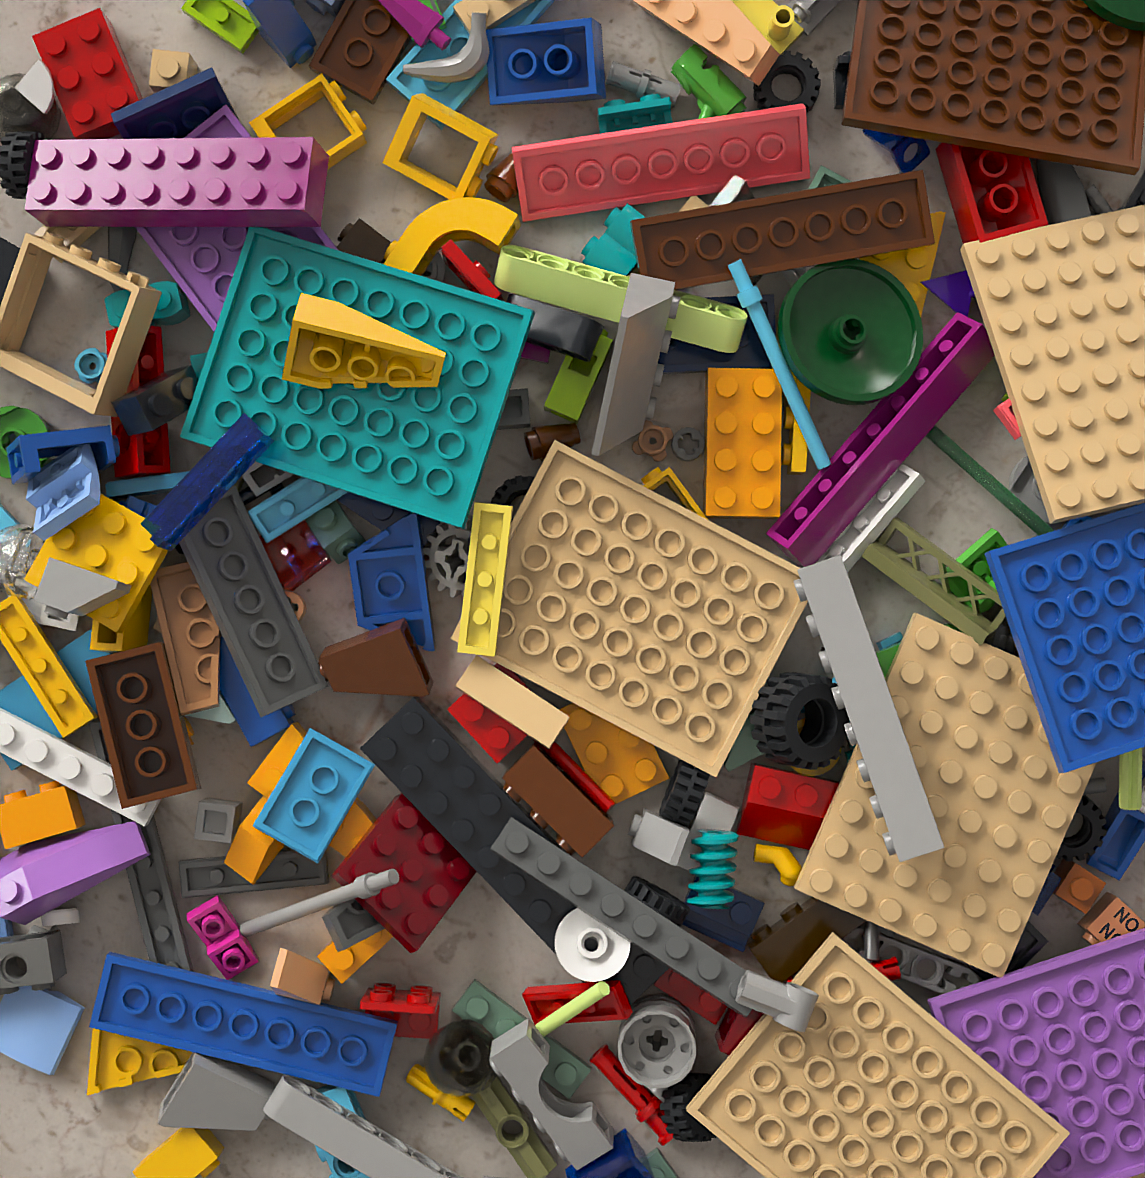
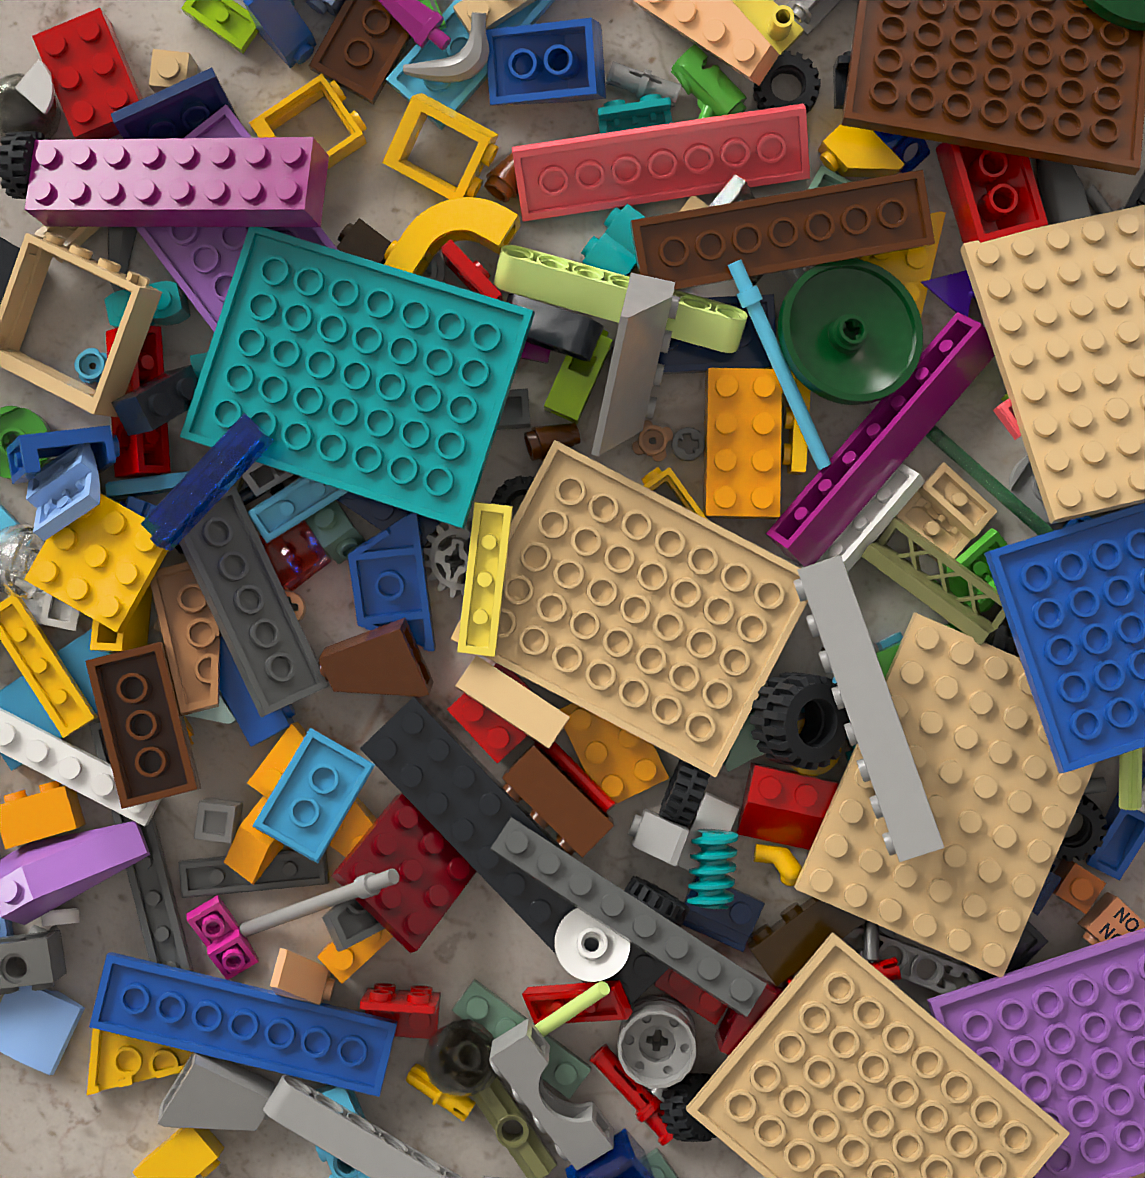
(75, 589): light grey slope -> none
(347, 347): yellow wedge -> none
(786, 1003): light grey piece -> none
(858, 154): none -> yellow slope
(947, 511): none -> tan slope

